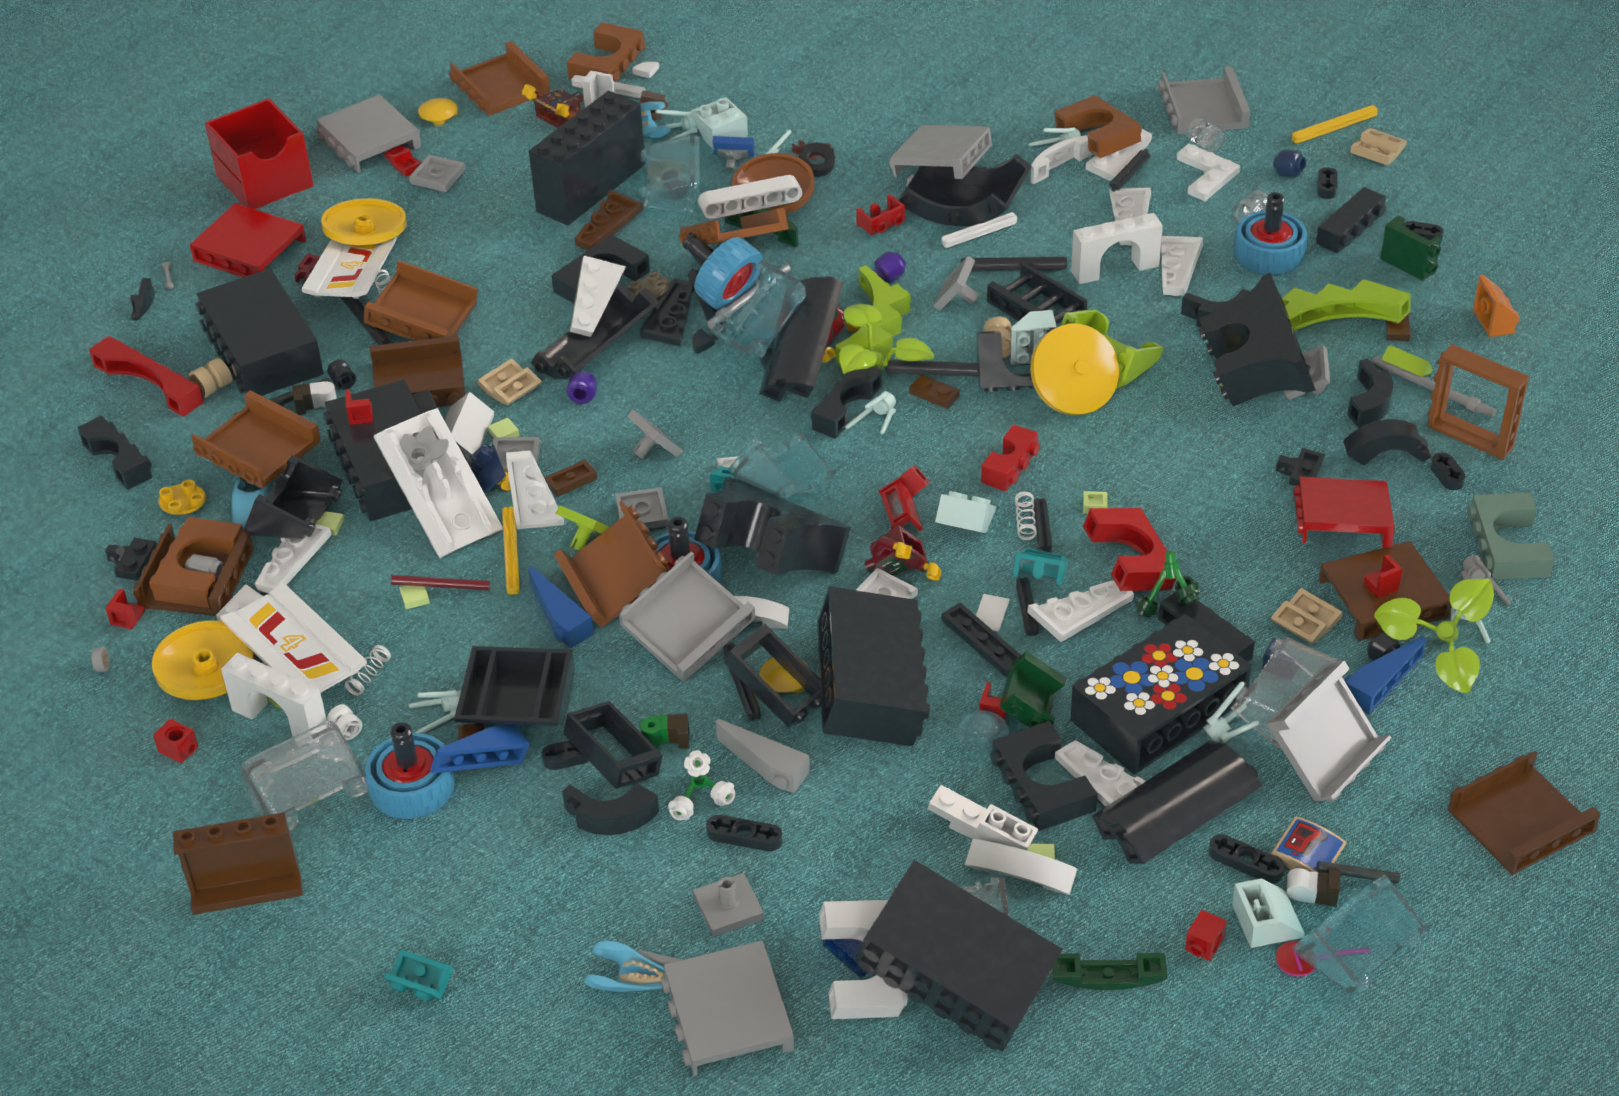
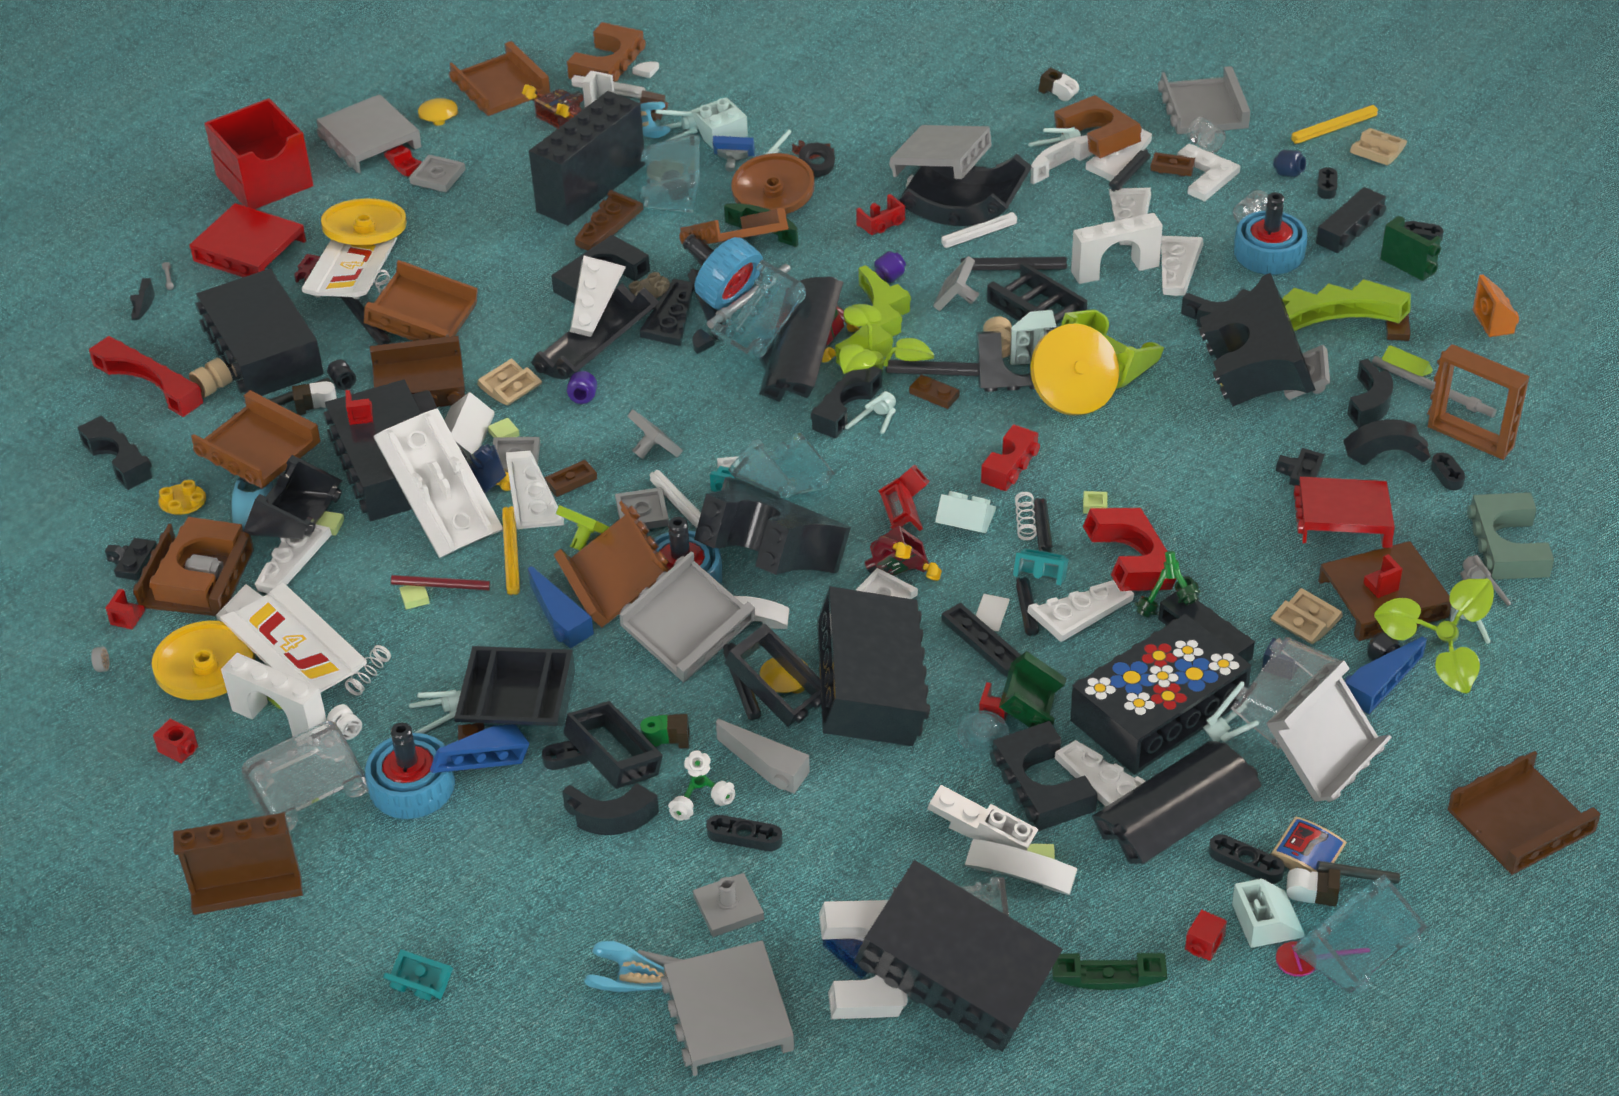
(423, 445): light grey plate -> none
(676, 497): none -> white axle
(749, 196): white beam -> none
(1058, 84): none -> leg
(1172, 164): none -> reddish brown plate

